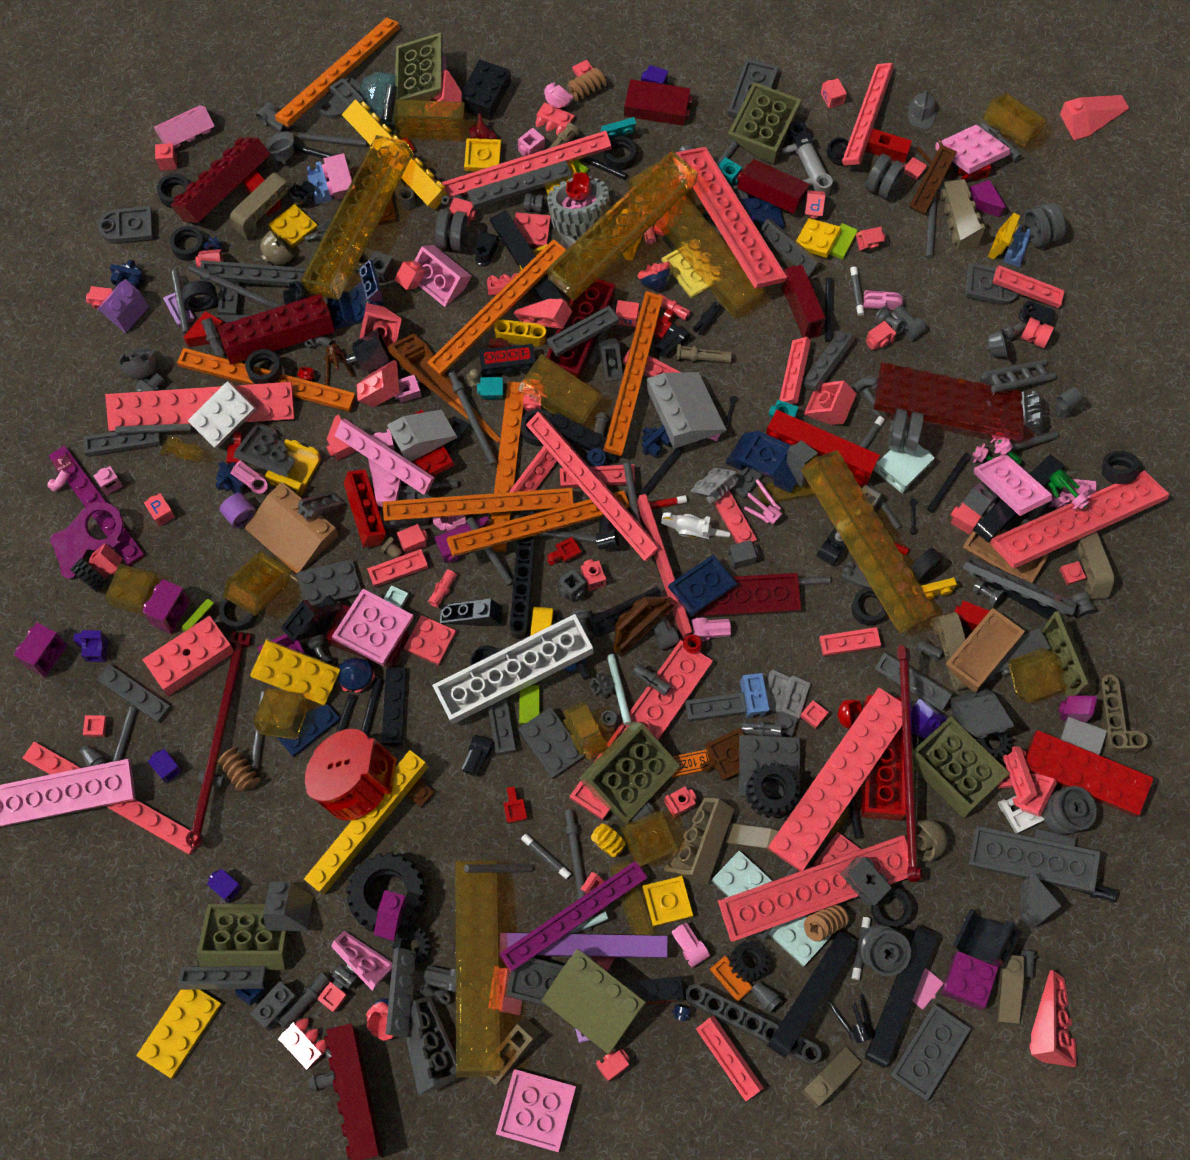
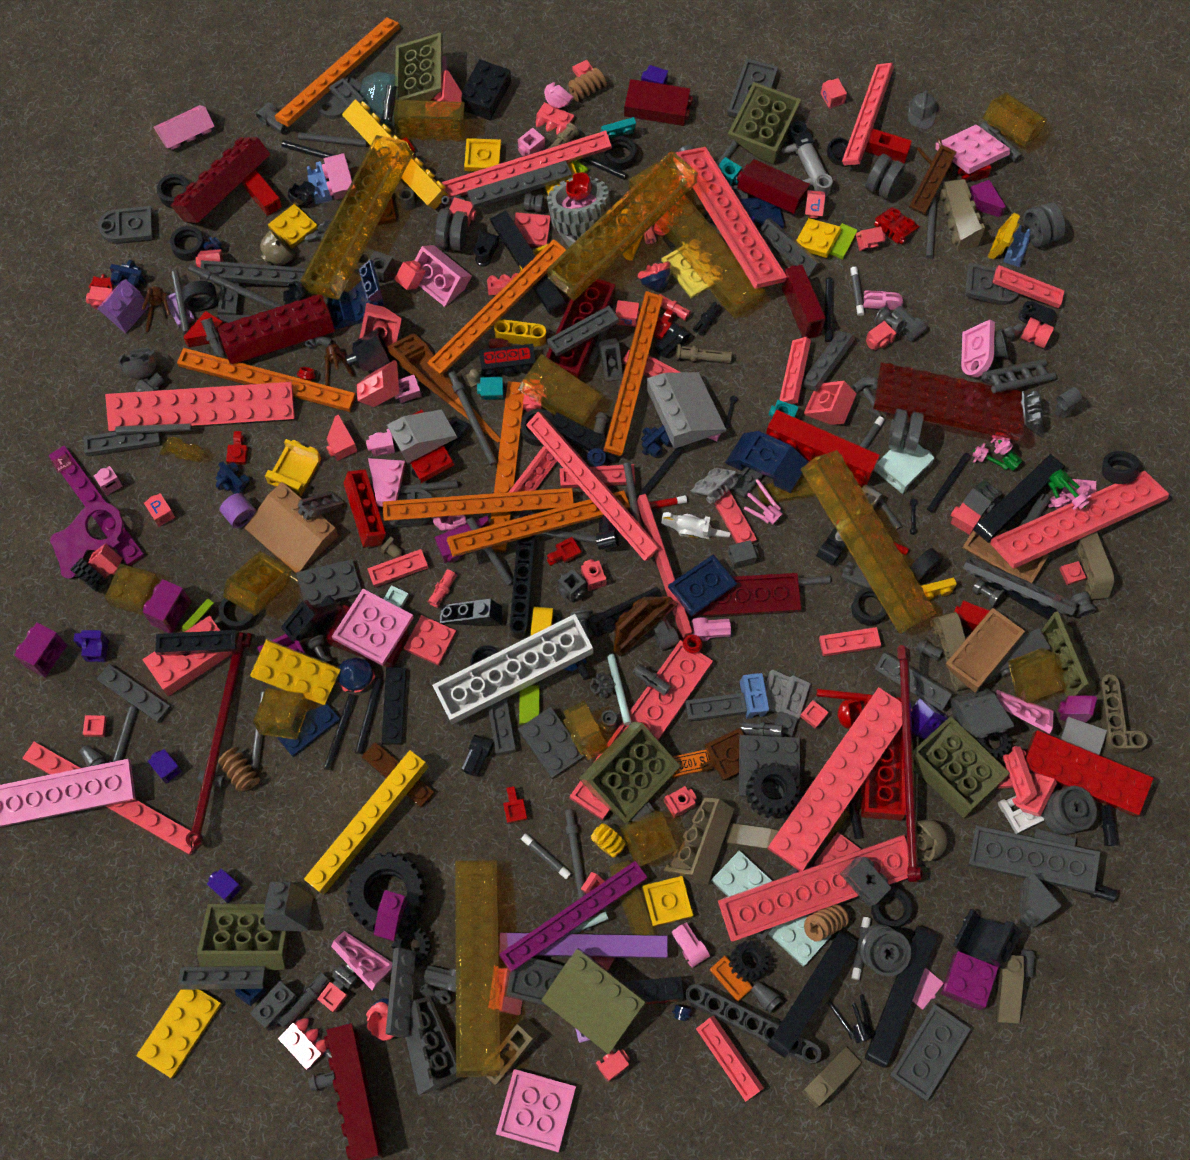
(56, 485): bright pink arm -> none
(101, 282): none -> red piece
(155, 296): none -> reddish brown plant
(166, 156): coral brick -> none
(196, 642): none -> black plate
(222, 414): white brick -> none
(249, 476): bright pink piece -> none
(257, 204): dark tan beam -> none
(259, 355): black tyre -> none
(265, 450): dark grey plate -> none
(281, 146): dark grey piece -> none
(350, 774): red piece -> none
(384, 456): bright pink plate -> none
(412, 539): coral brick -> none
(481, 130): dark red animal -> none
(498, 868): flat silver bar -> none
(548, 313): coral slope -> none
(797, 458): dark grey slope -> none
(841, 695): none -> red bar
(896, 224): none -> red hinge
(915, 168): coral tile -> none
(978, 348): none -> bright pink plate
(1012, 484): bright pink plate -> none
(1029, 712): none -> bright pink wing
(1035, 440): dark grey bar -> none
(1050, 1031): coral wedge -> none
(1089, 114): coral wedge -> none
(1108, 826): none -> black axle

